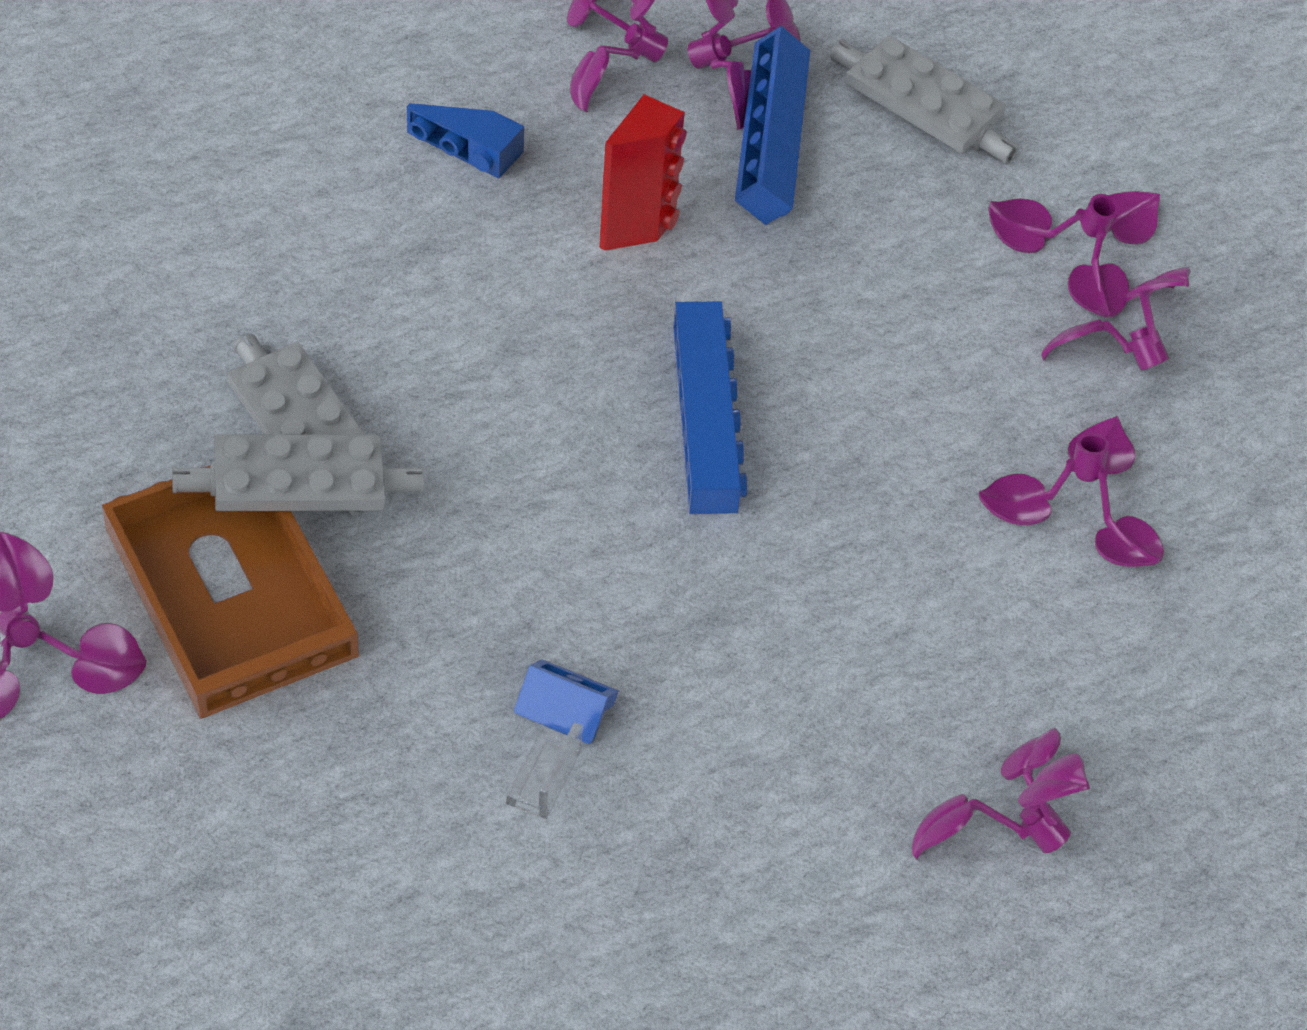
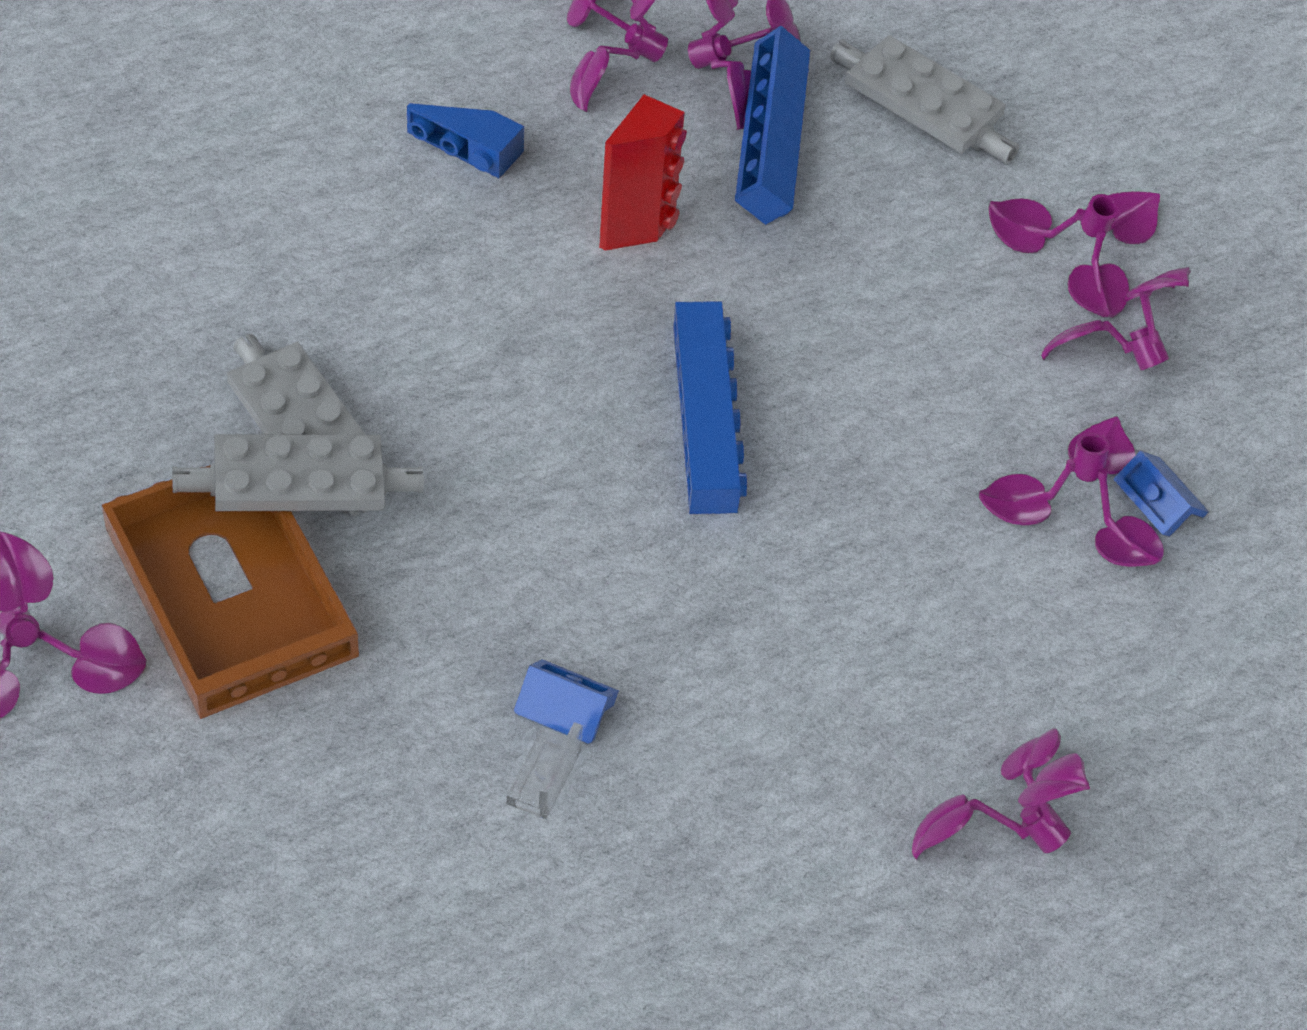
(1158, 492): none -> blue panel

